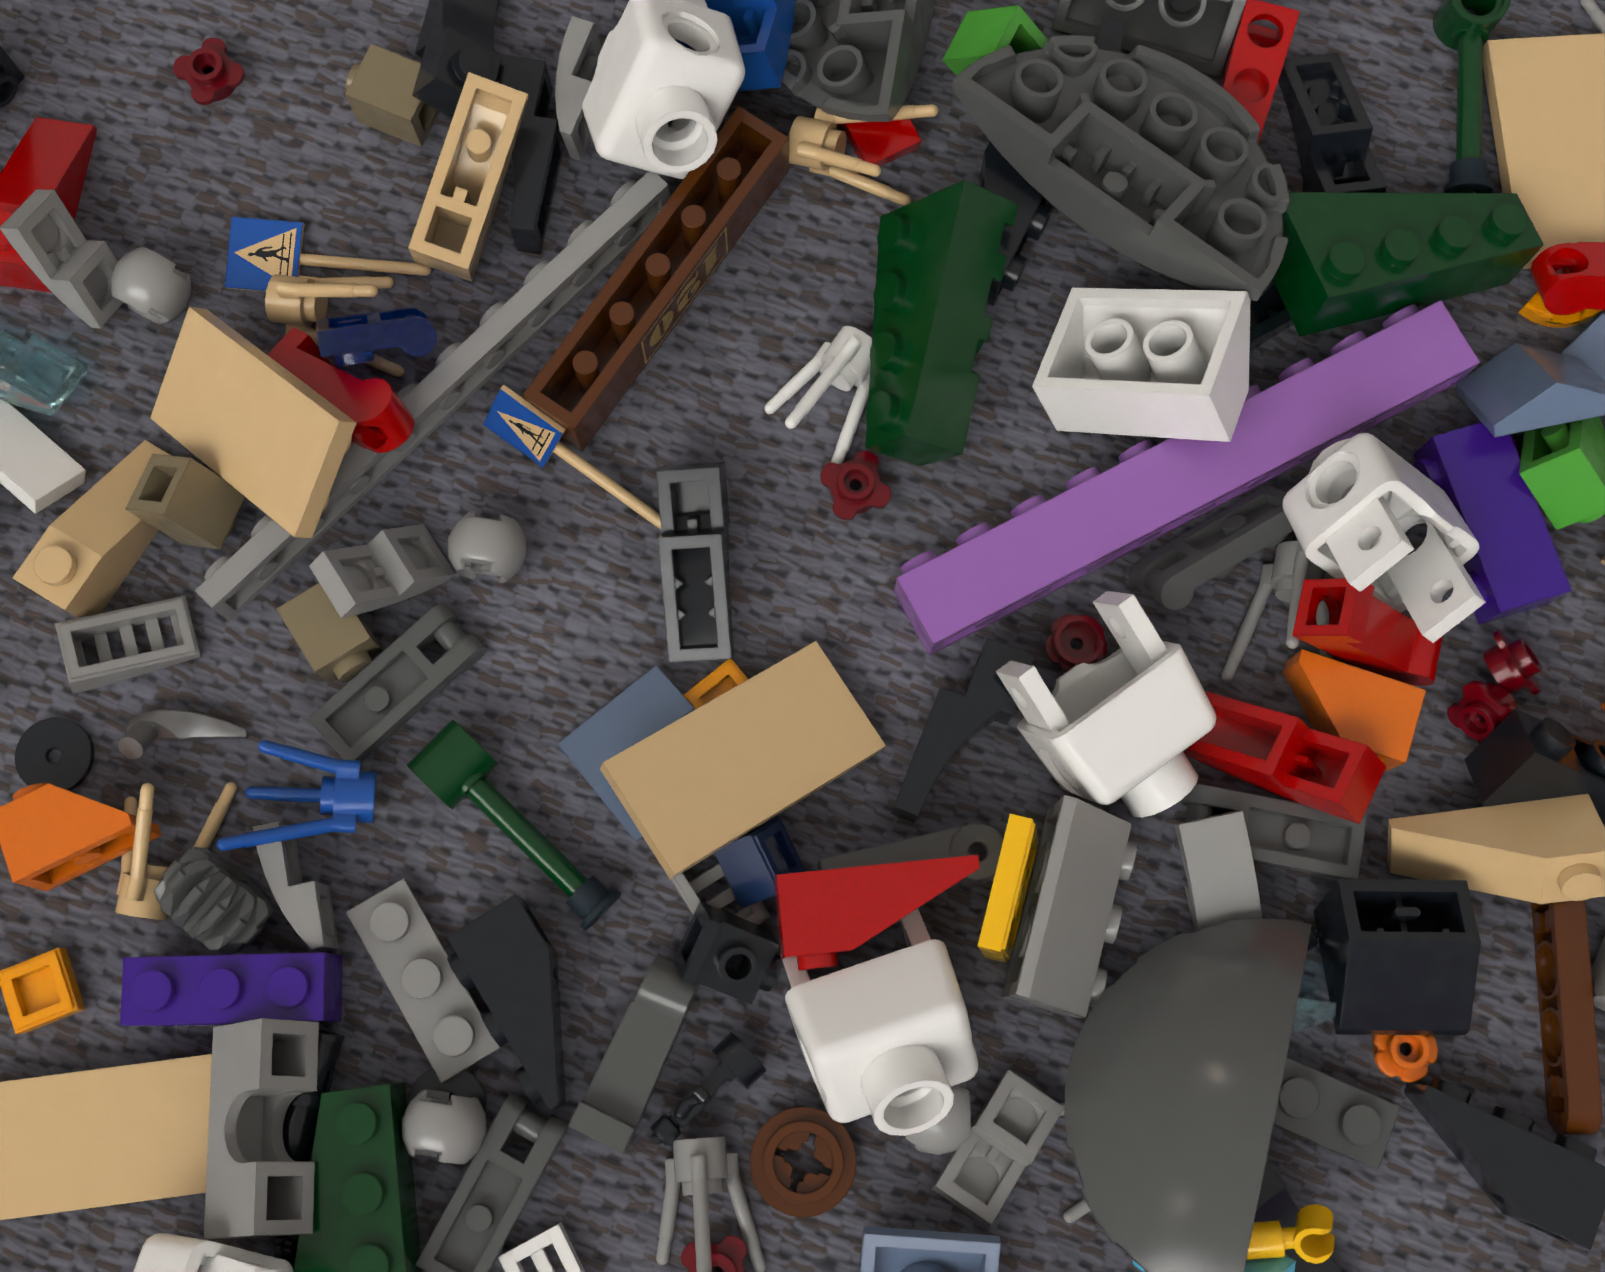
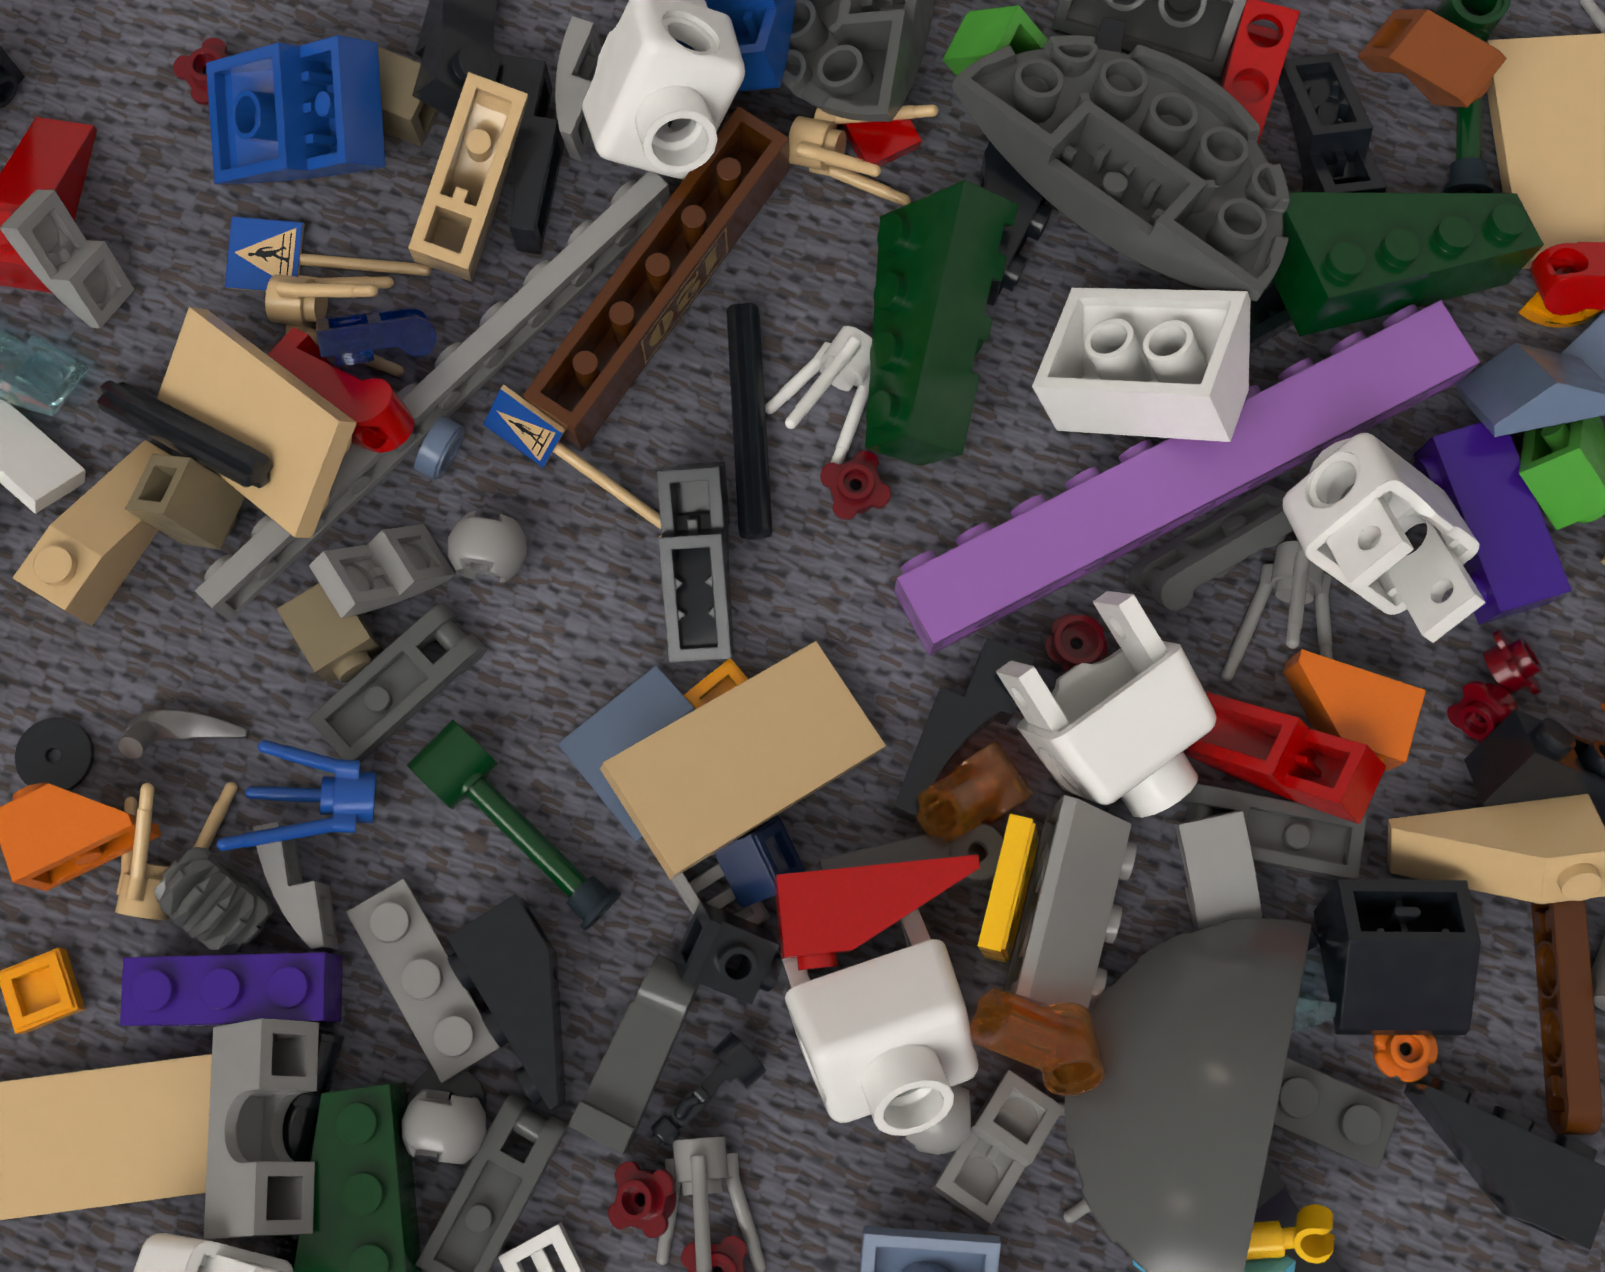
(110, 671): light grey slope -> none
(151, 285): light grey piece -> none
(185, 434): none -> black axle
(296, 111): none -> blue slope
(439, 448): none -> sand blue tile
(659, 1195): none -> dark red plate
(749, 421): none -> black axle
(773, 1174): reddish brown gear -> none
(975, 792): none -> clear orange piece
(1052, 1039): none -> clear orange piece
(1366, 632): red leg -> none
(1434, 55): none -> dark orange slope

